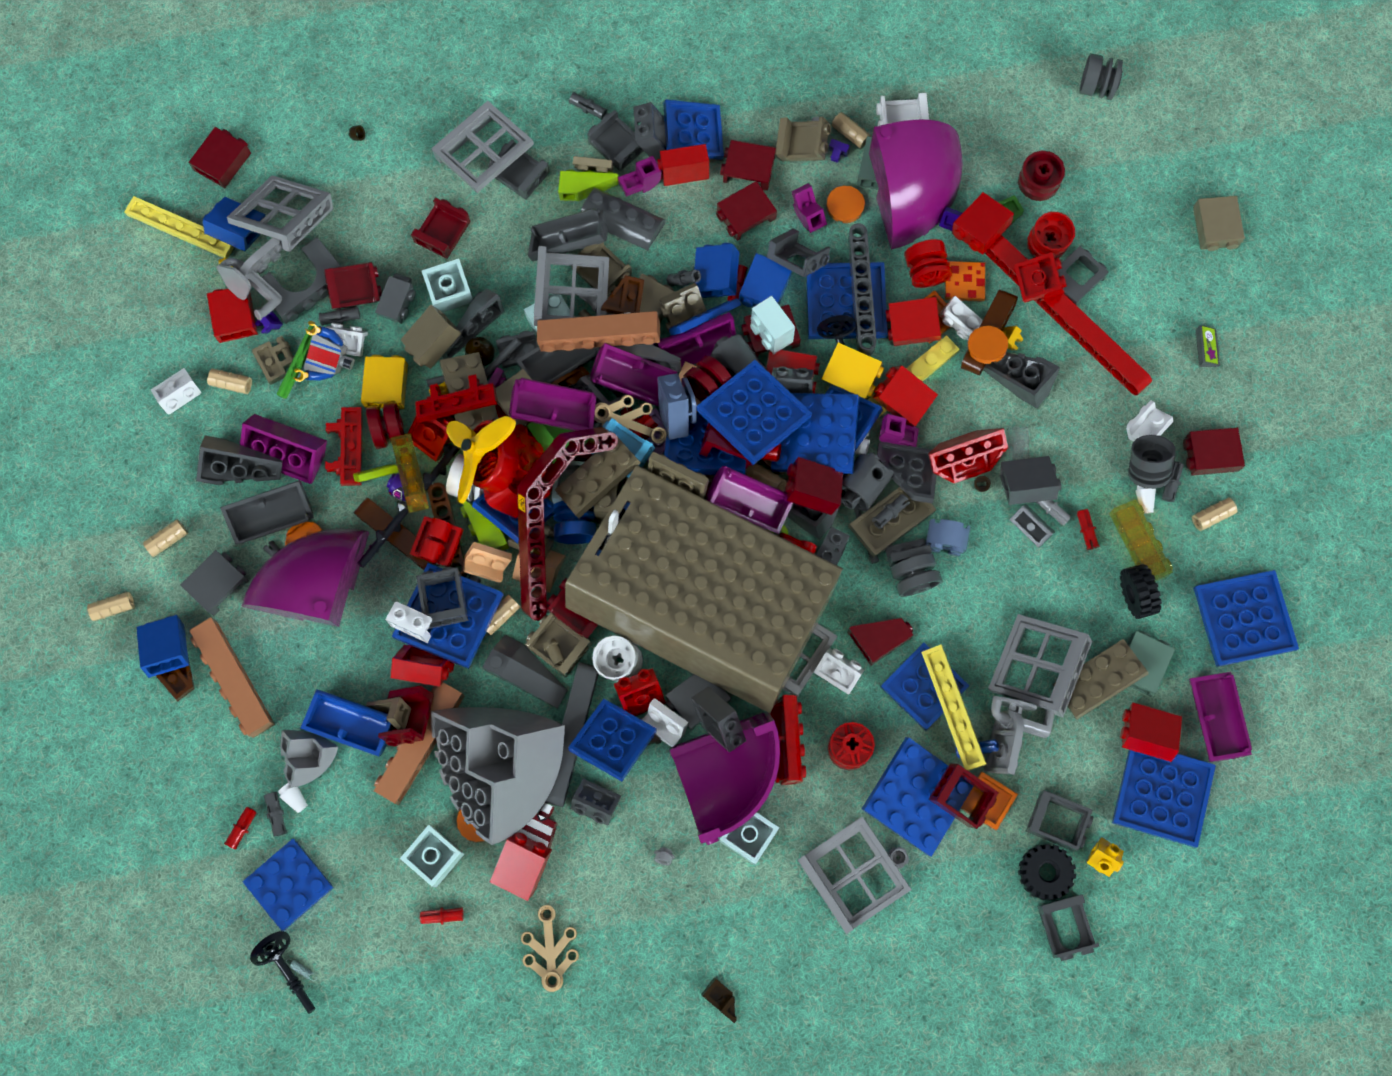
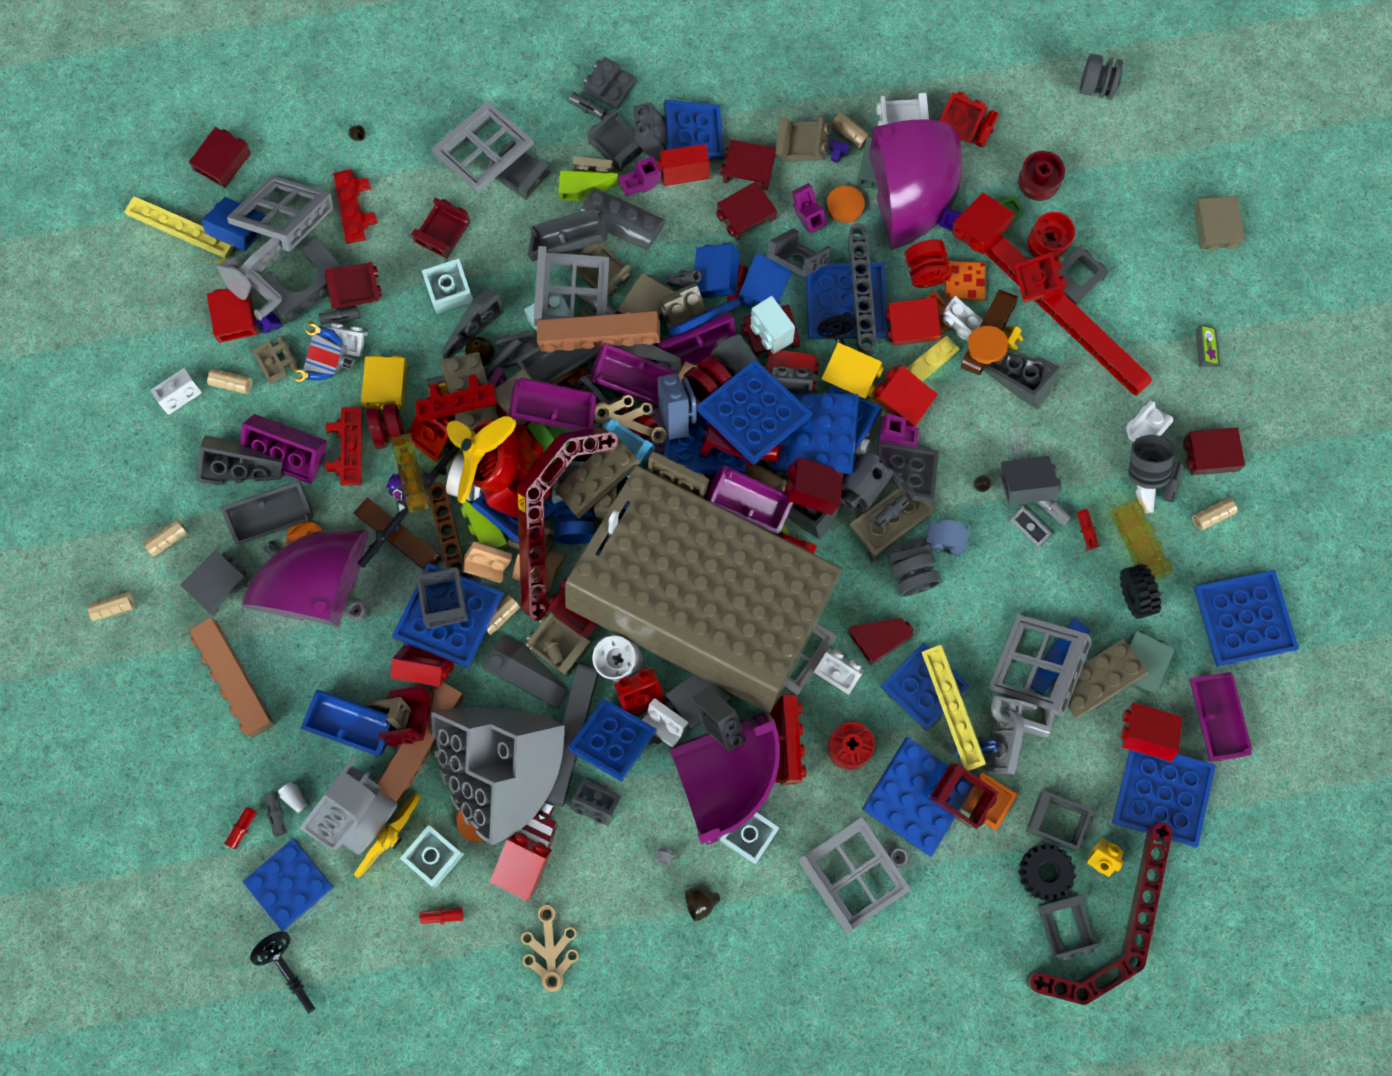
(162, 646): blue brick -> none
(178, 682): reddish brown wing -> none
(297, 362): bright green axle -> none
(299, 968): light aqua piece -> none
(305, 756): light grey brick -> none
(353, 220): none -> red hinge
(354, 606): none -> light grey plate
(355, 814): none -> light grey brick
(375, 472): lime tile -> none
(396, 298): dark grey hinge -> none
(409, 621): white bracket -> none
(430, 337): dark tan brick -> none
(436, 541): red plate -> none
(609, 83): none -> dark grey plate
(625, 297): reddish brown wing -> none
(700, 902): none -> dark brown helmet
(721, 998): dark brown slope -> none
(833, 545): dark grey window -> none
(963, 115): none -> red plate
(968, 454): red wedge -> none
(986, 128): none -> red axle
(1056, 655): none -> blue tile
(1133, 928): none -> dark red beam

